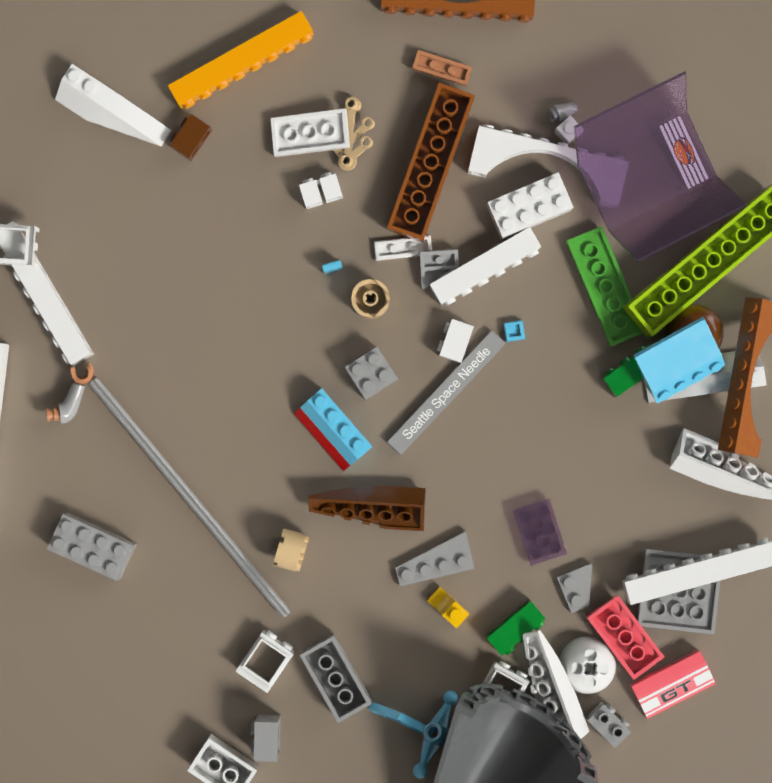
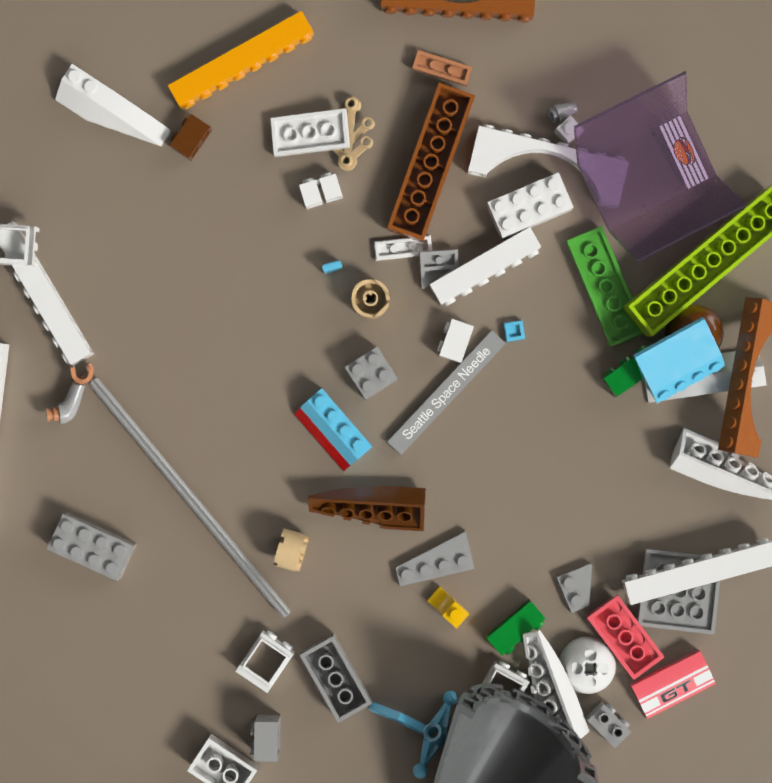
(539, 532): clear purple plate -> none

